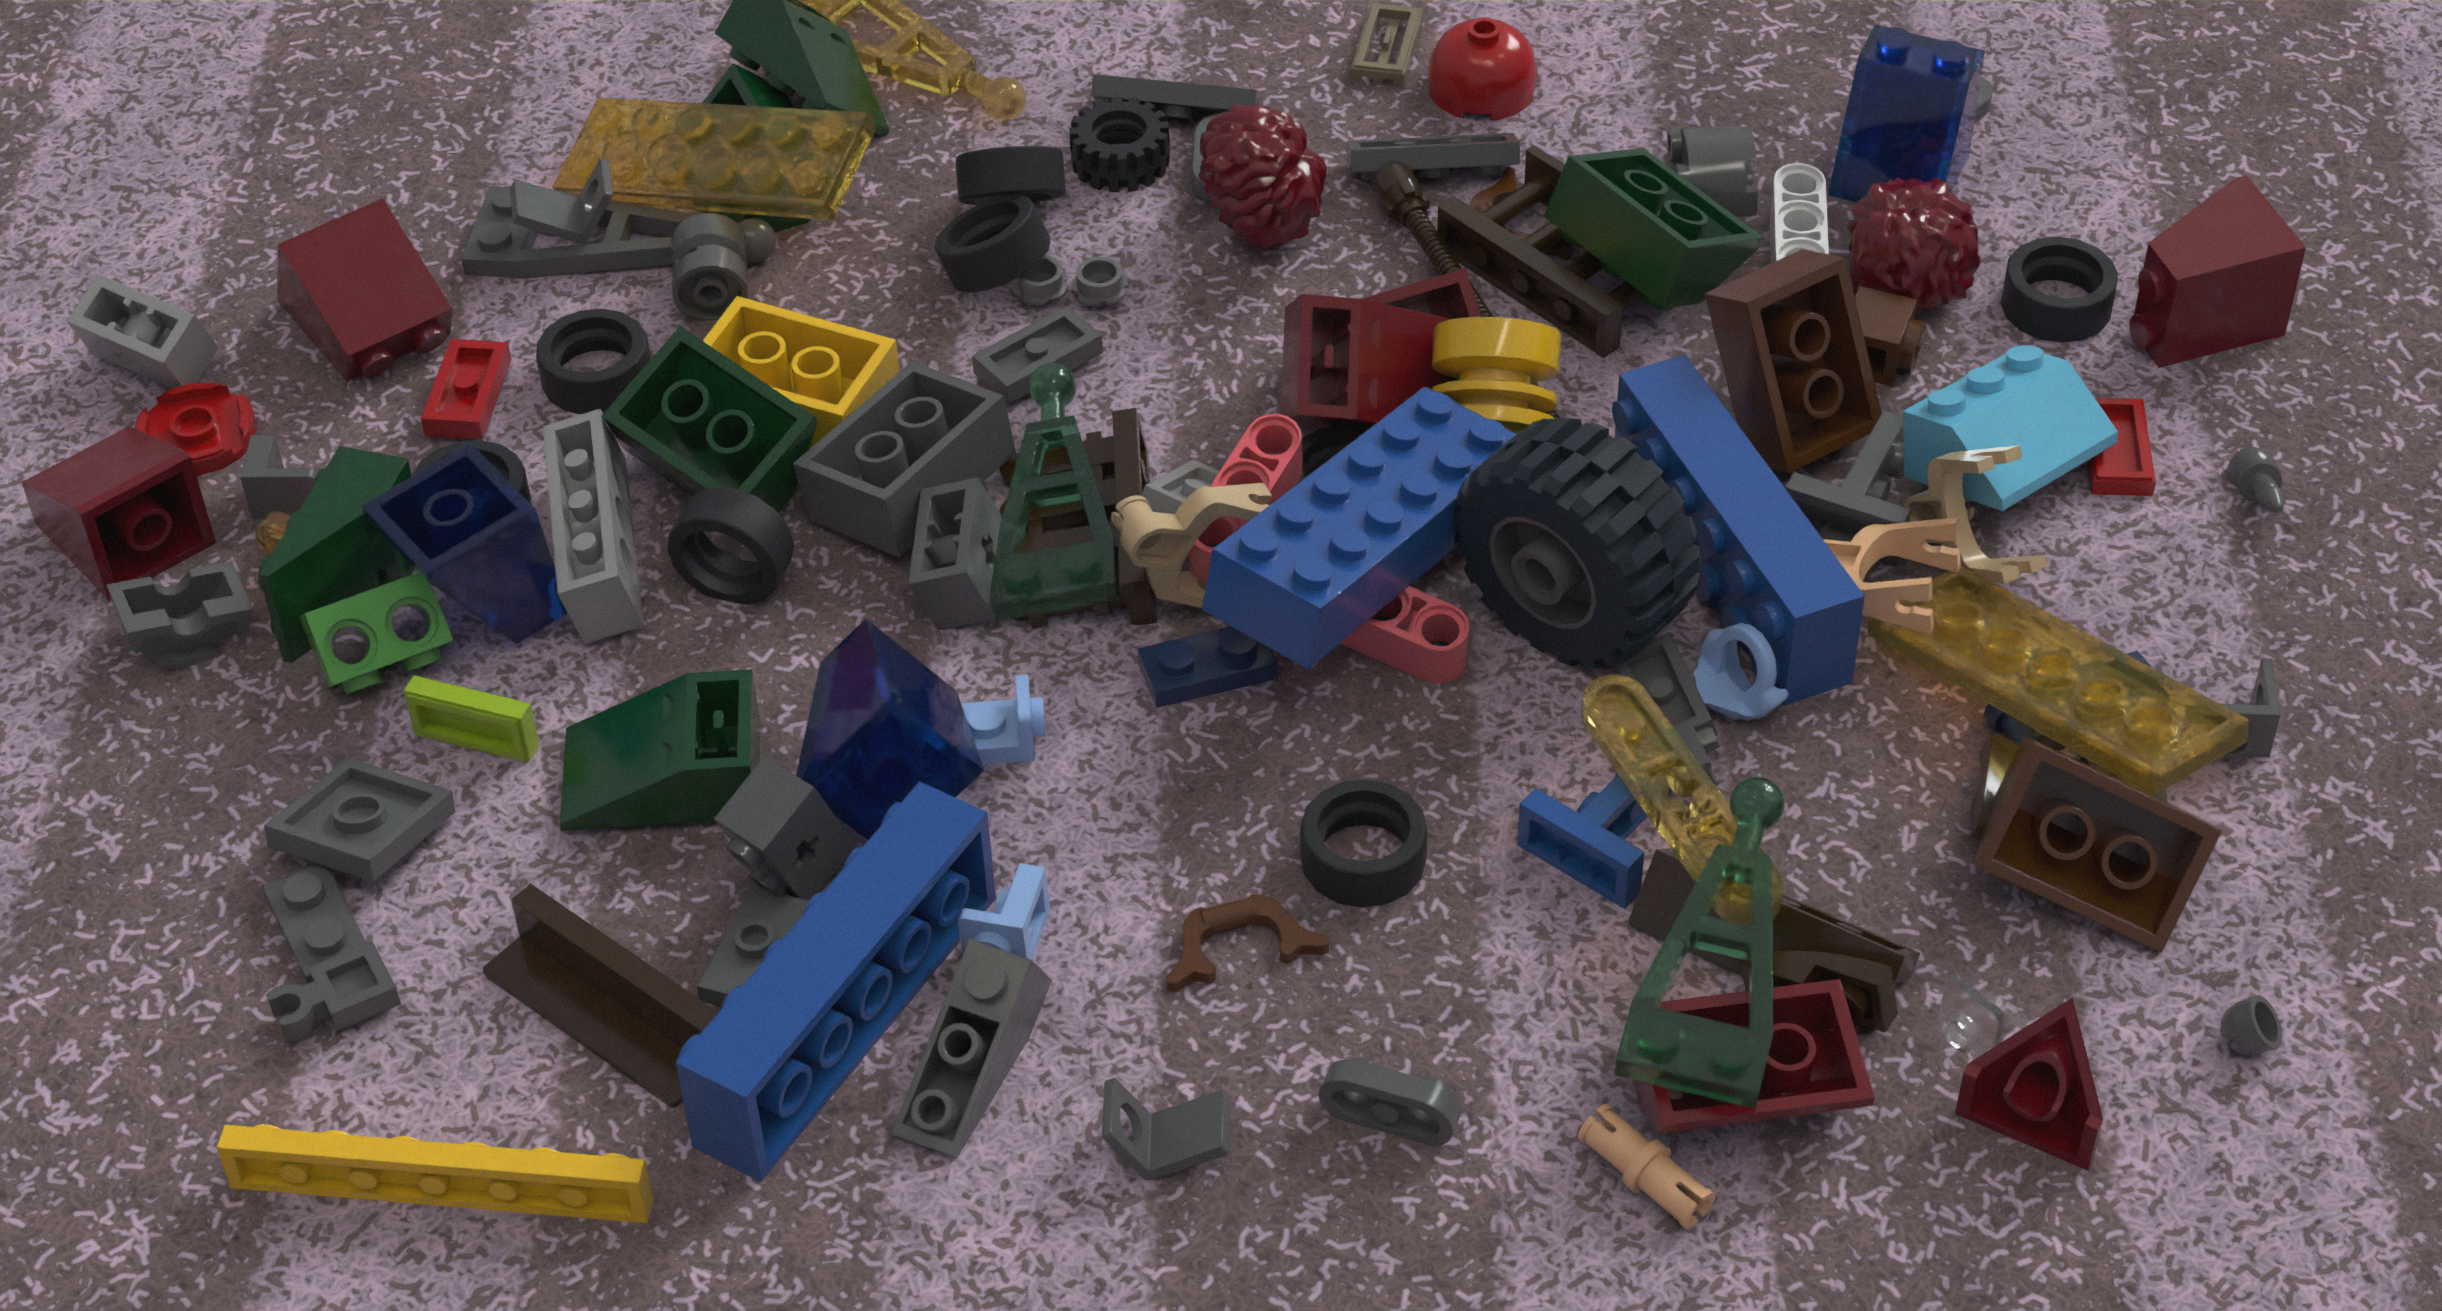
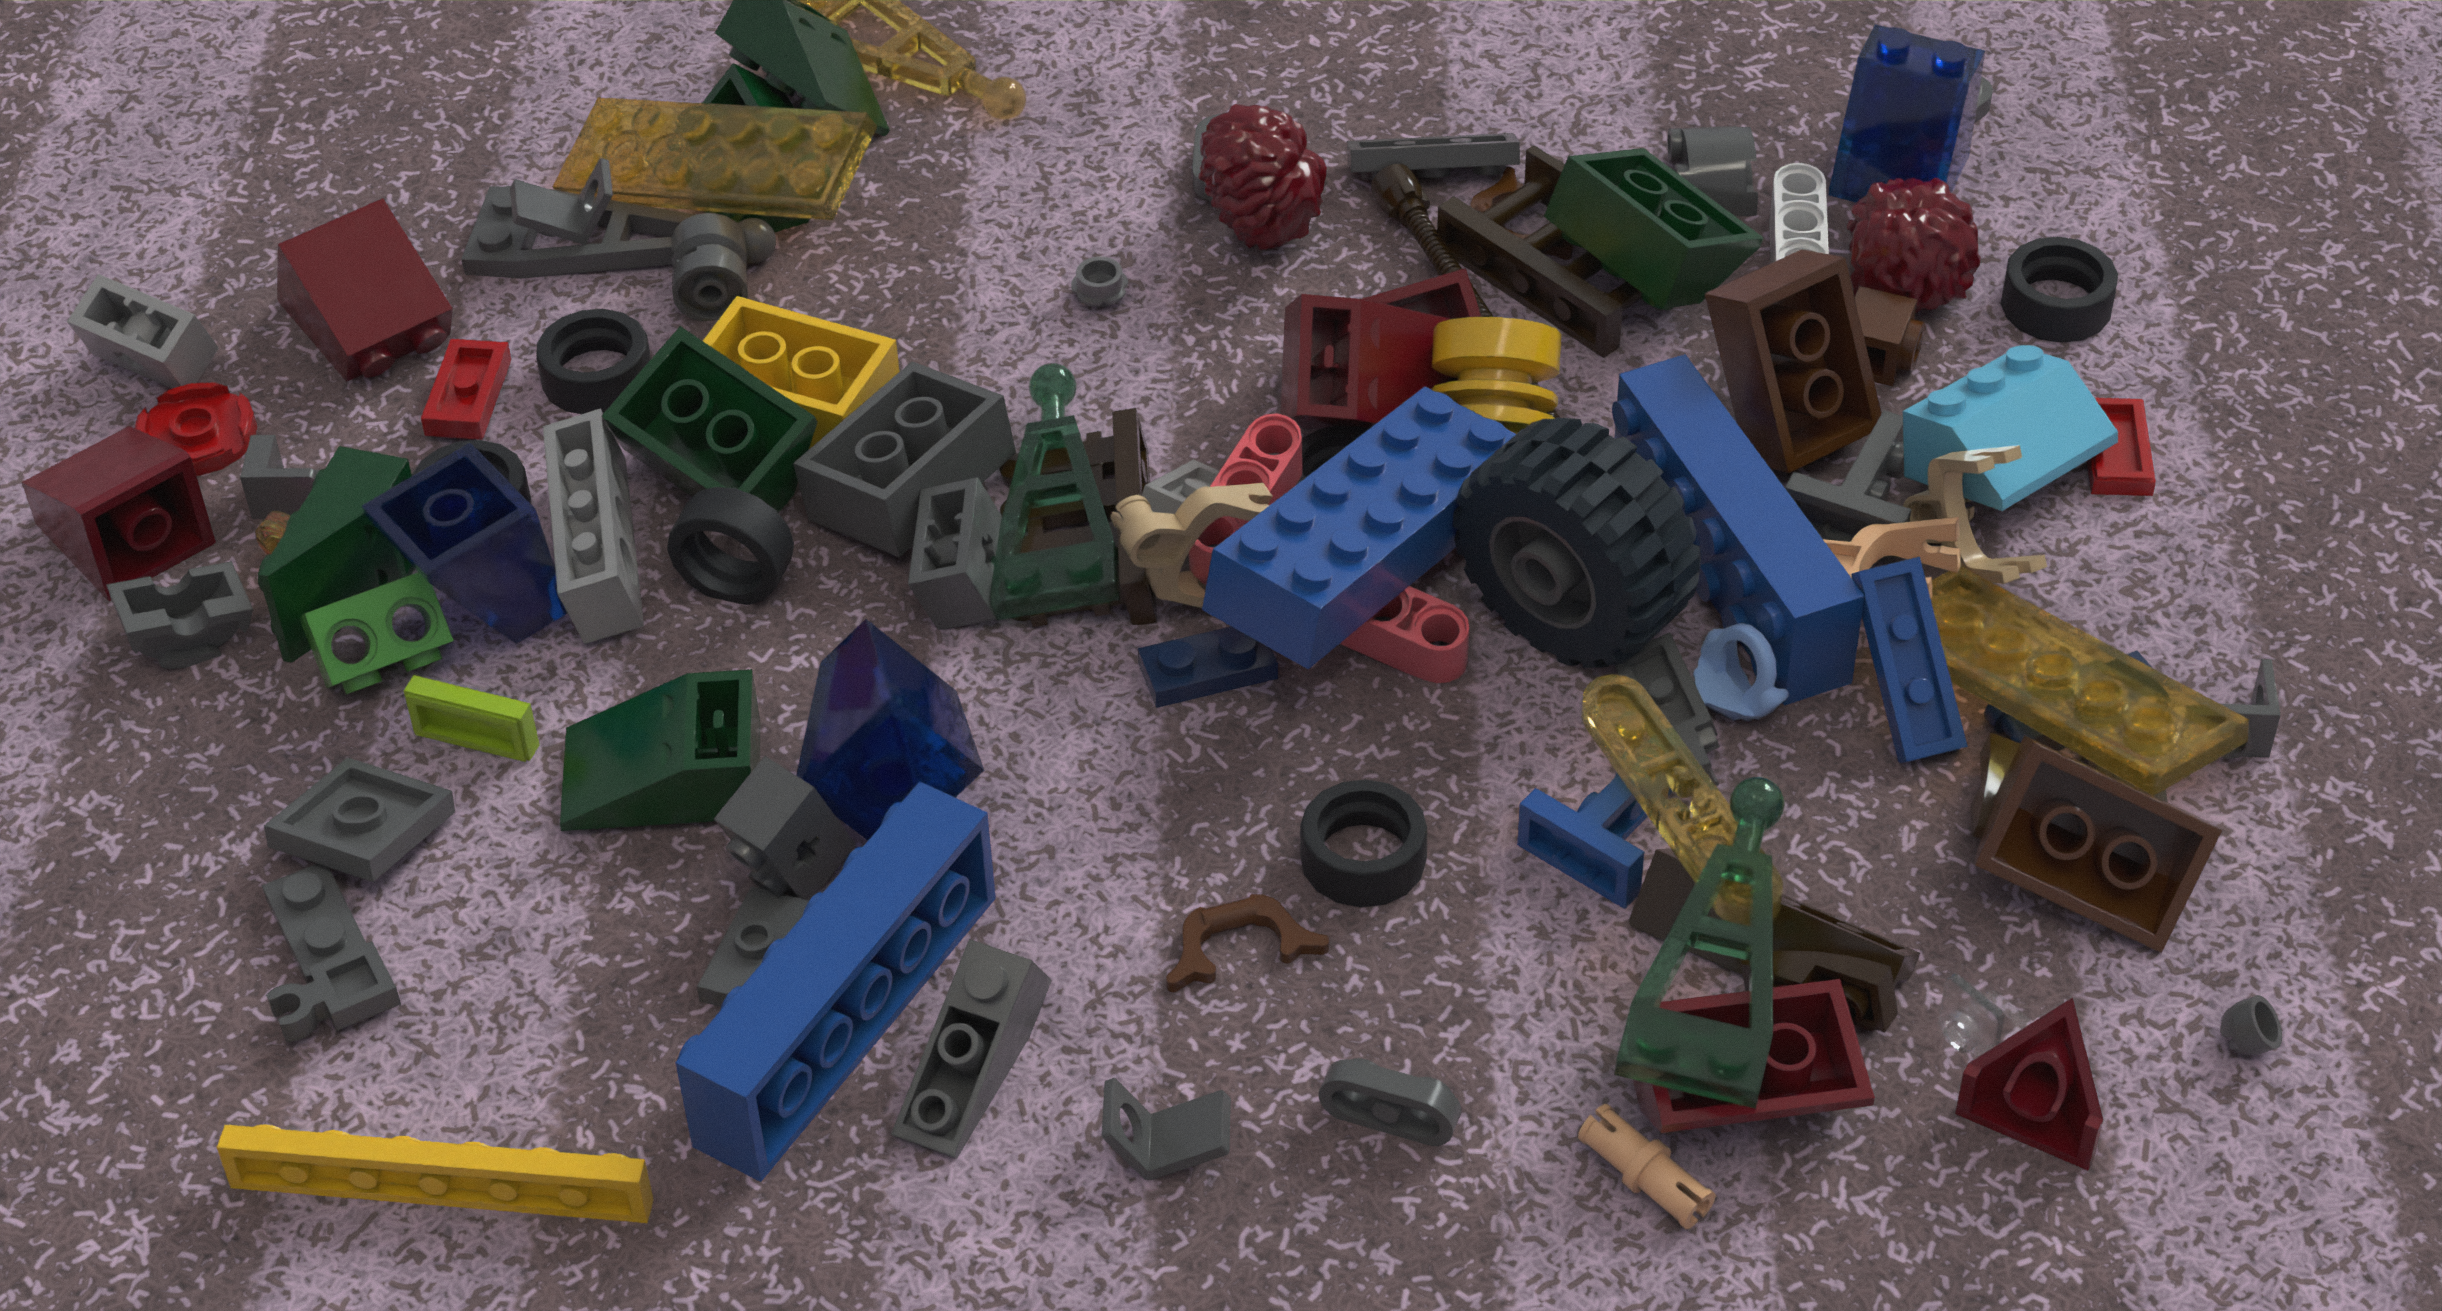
(599, 993): dark brown panel -> none
(992, 243): black tyre -> none
(1006, 727): light blue bracket -> none
(1009, 171): black tyre -> none
(1017, 915): light blue bracket -> none
(1042, 283): flat silver plate -> none
(1053, 339): dark grey plate -> none
(1117, 166): black tyre -> none
(1174, 99): dark grey plate -> none
(1382, 69): dark tan tile -> none
(1482, 69): red cylinder -> none
(1909, 660): none -> blue plate
(2217, 278): dark red slope -> none
(2257, 478): dark grey bar -> none

